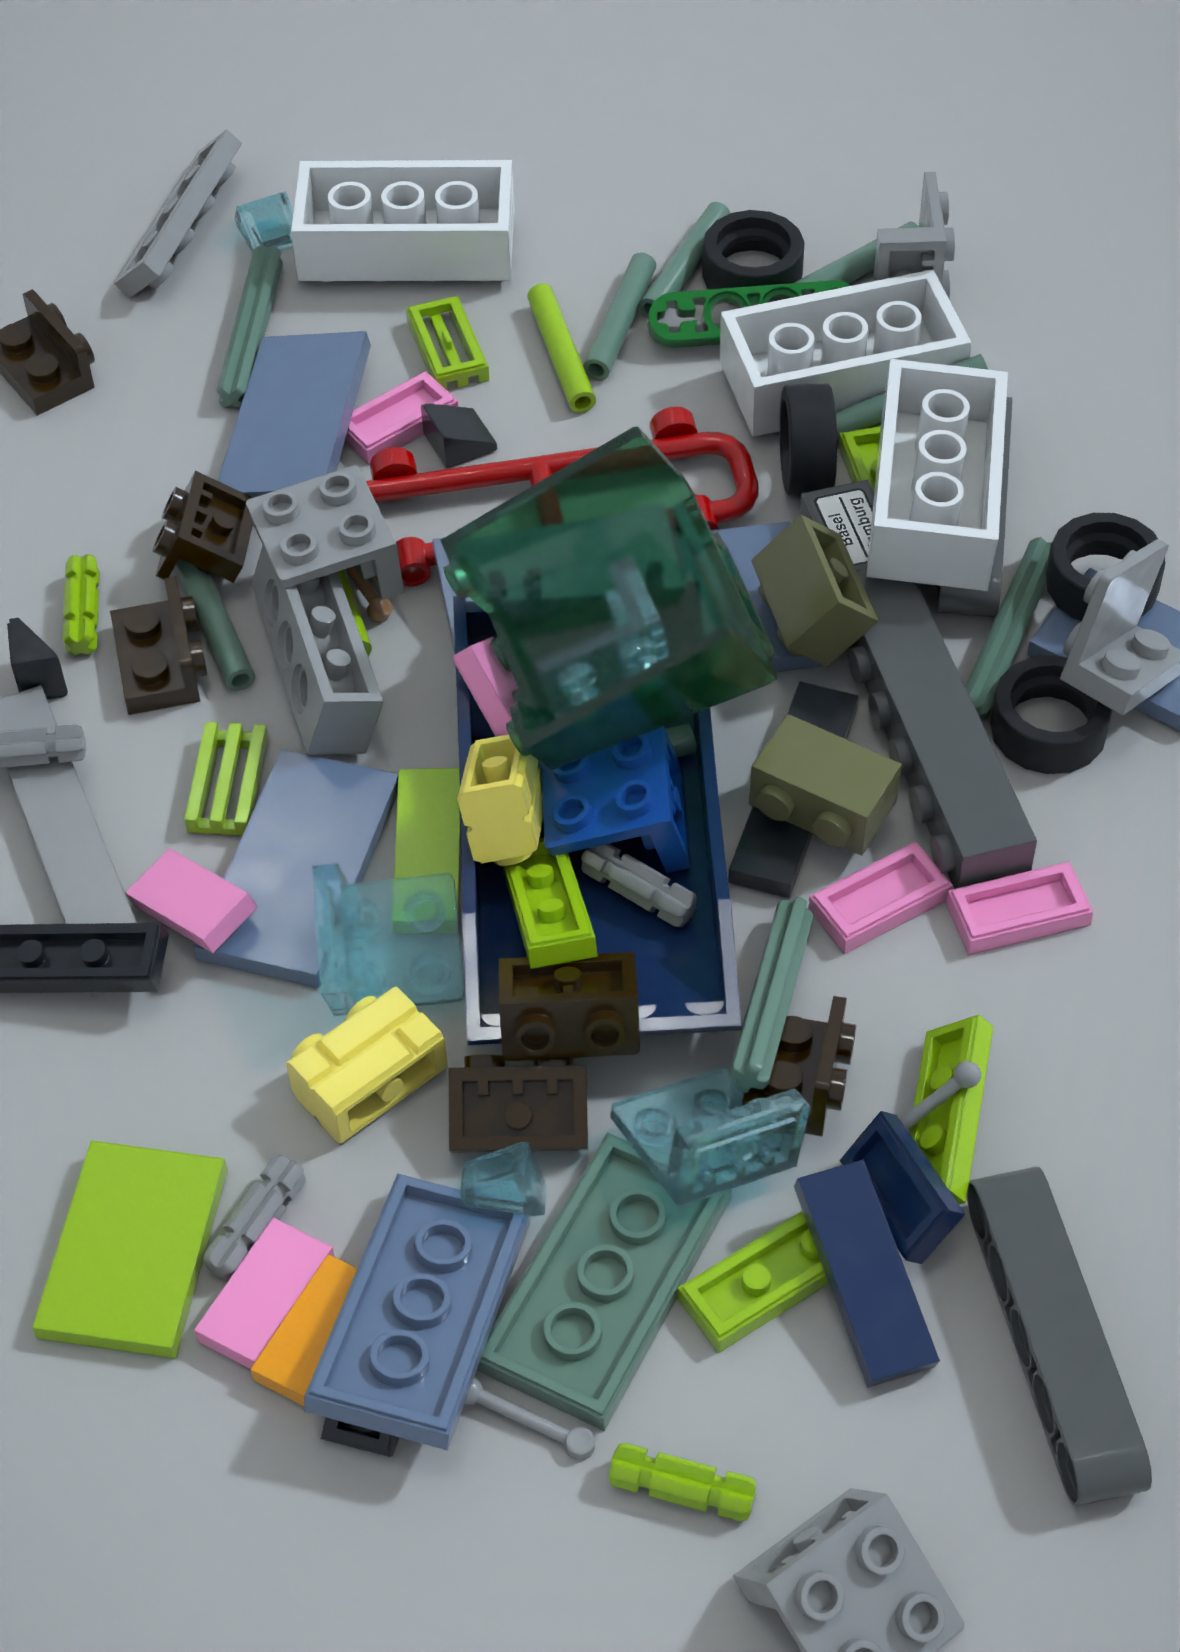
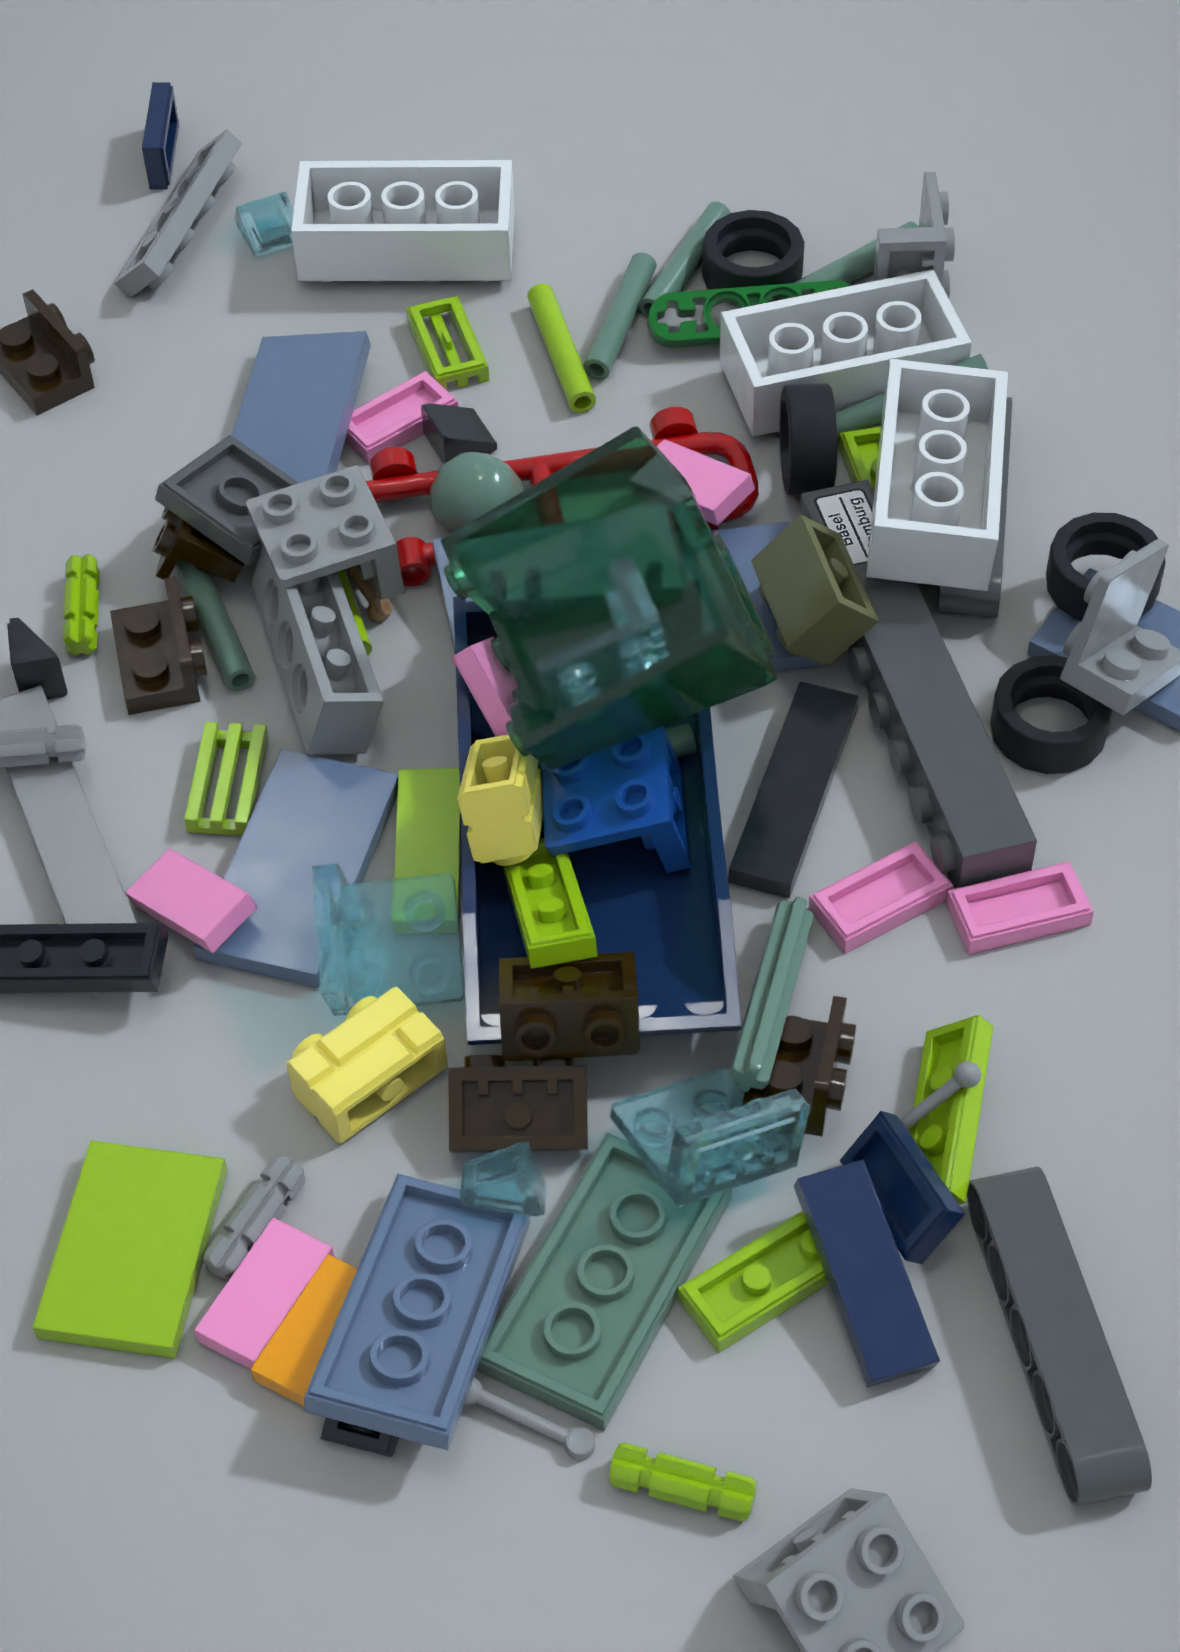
(160, 135): none -> dark blue tile
(214, 494): none -> dark grey plate
(249, 324): sand green axle -> none
(470, 488): none -> sand green hair
(640, 884): light grey axle -> none
(716, 485): none -> bright pink tile
(824, 784): olive brick -> none
(1009, 626): sand green axle -> none

